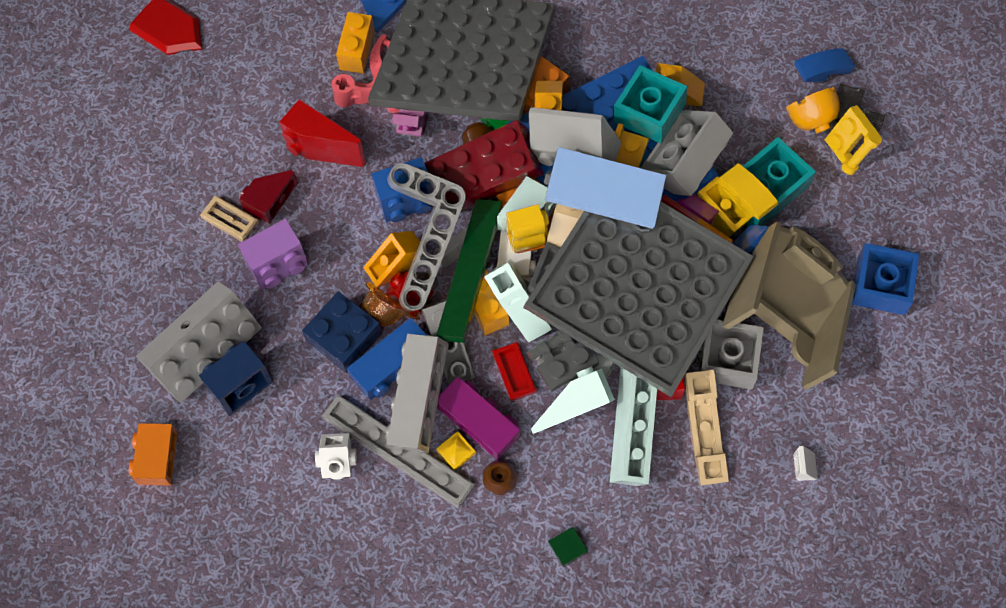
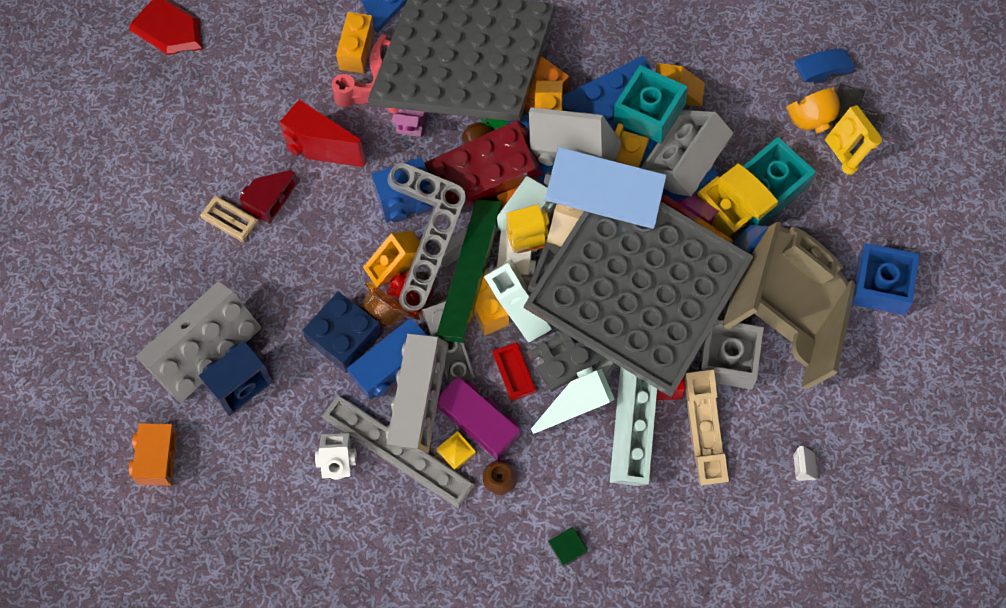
(273, 254): medium lavender brick -> none

